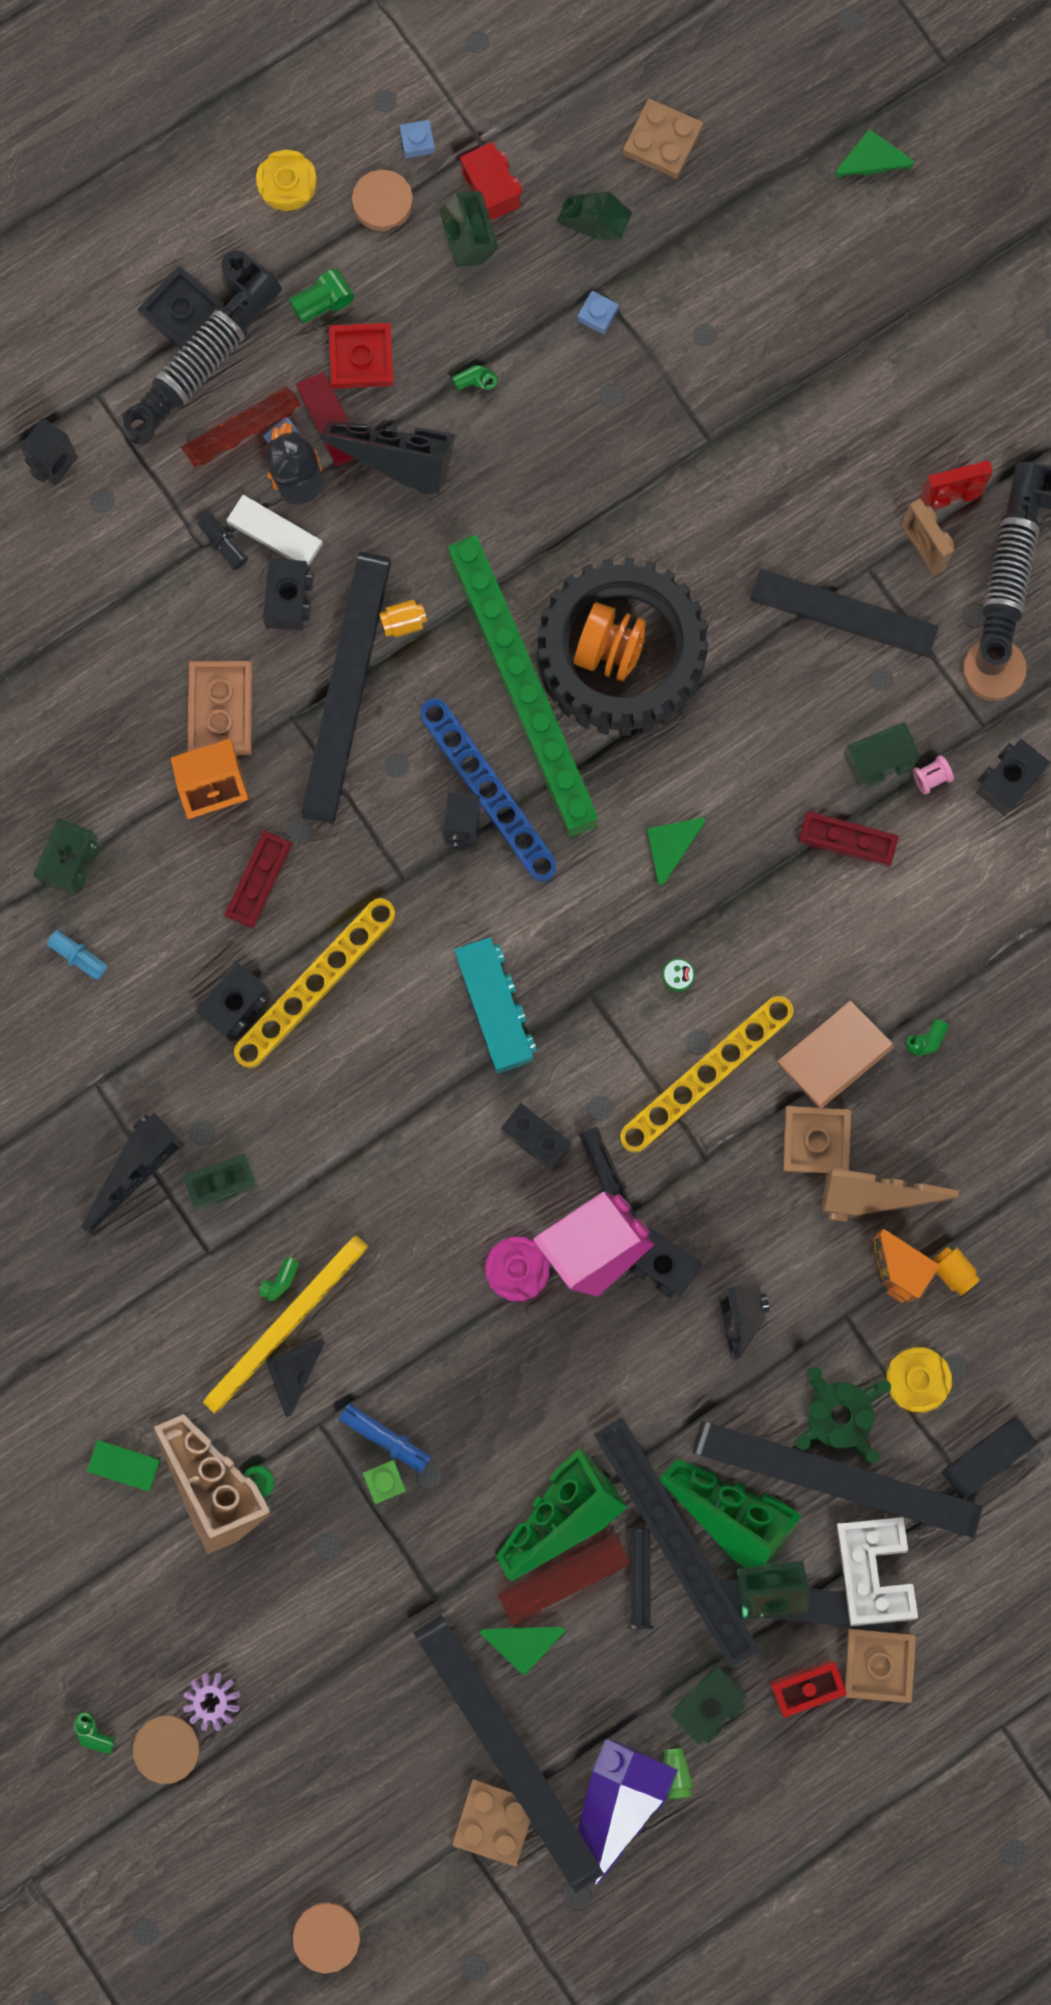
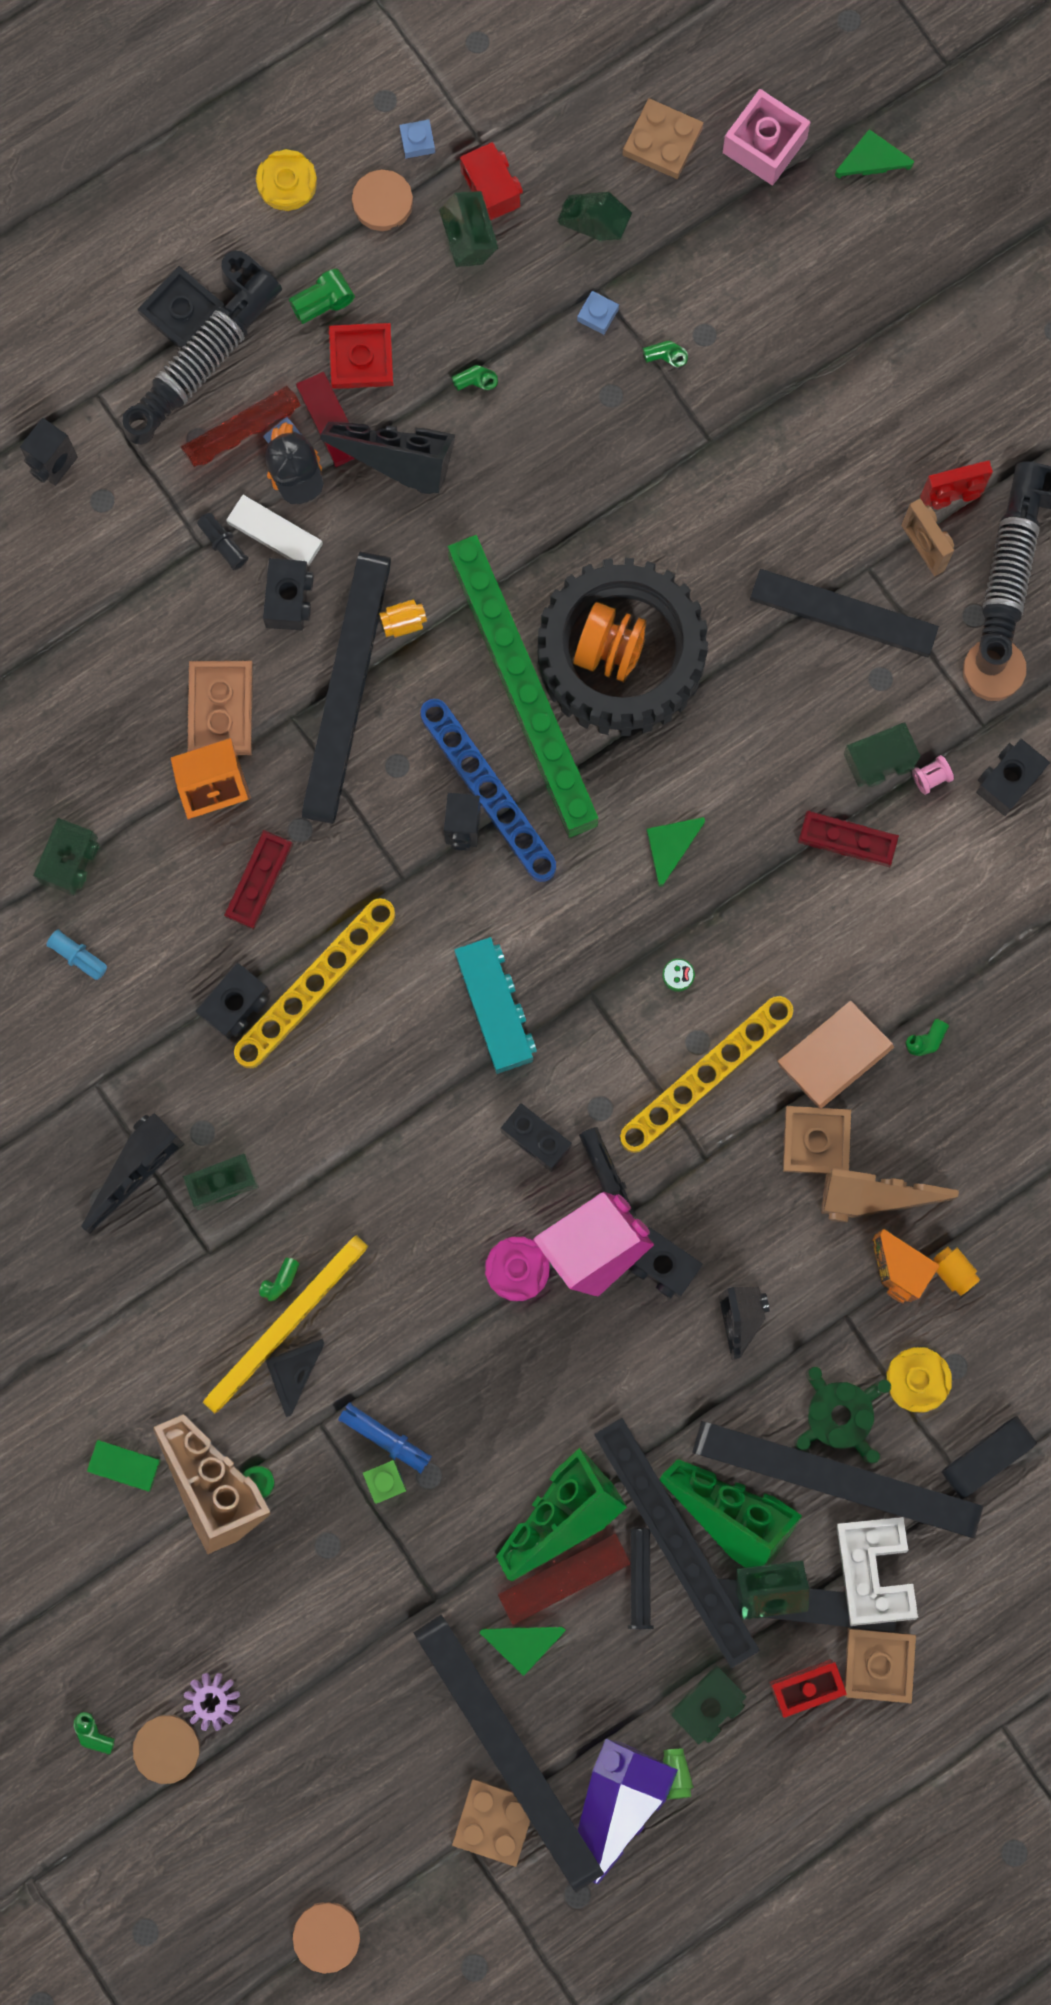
(666, 351): none -> green arm
(766, 137): none -> bright pink brick

